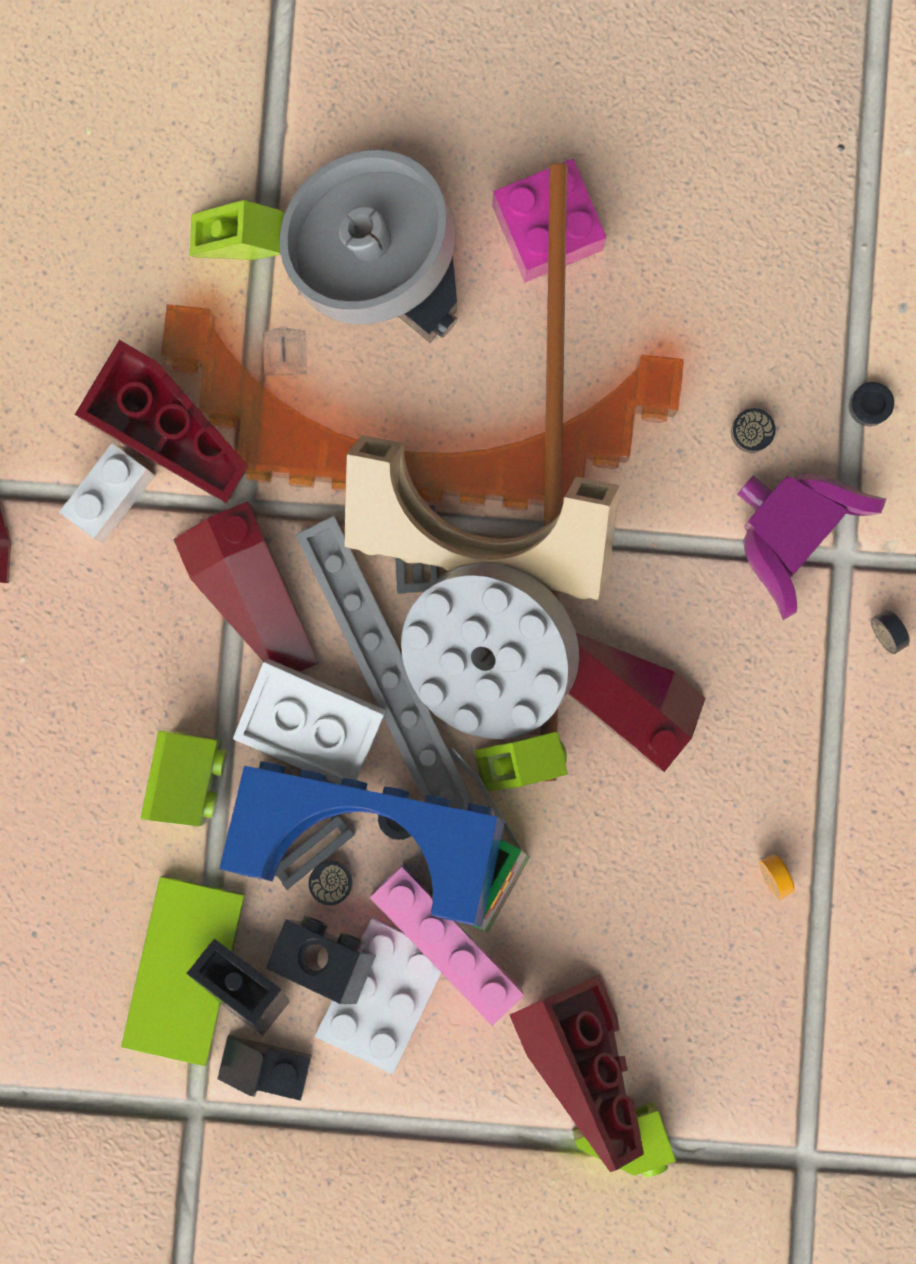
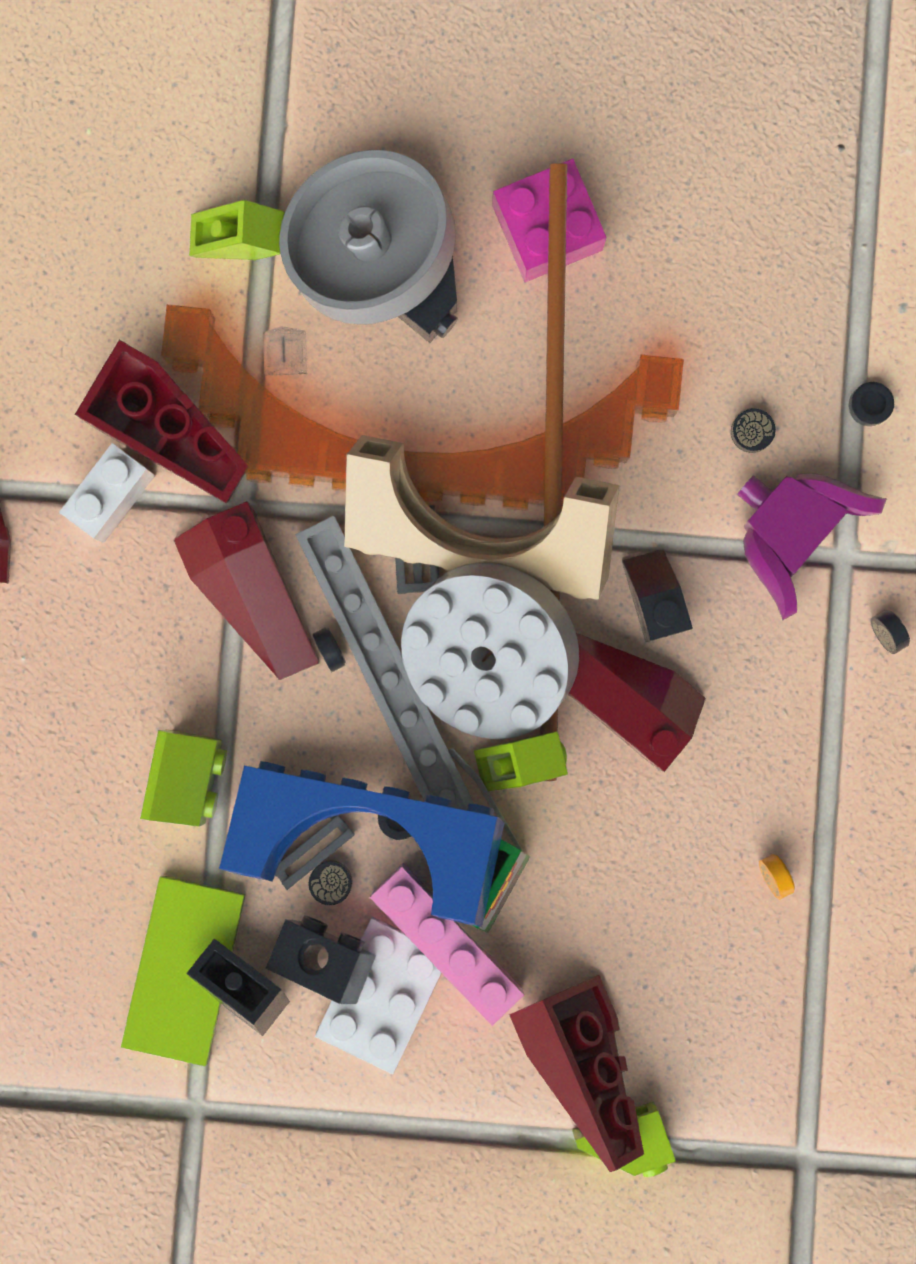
(263, 1068): black slope -> none
(308, 723): white plate -> none
(329, 649): none -> black tile
(656, 595): none -> black slope

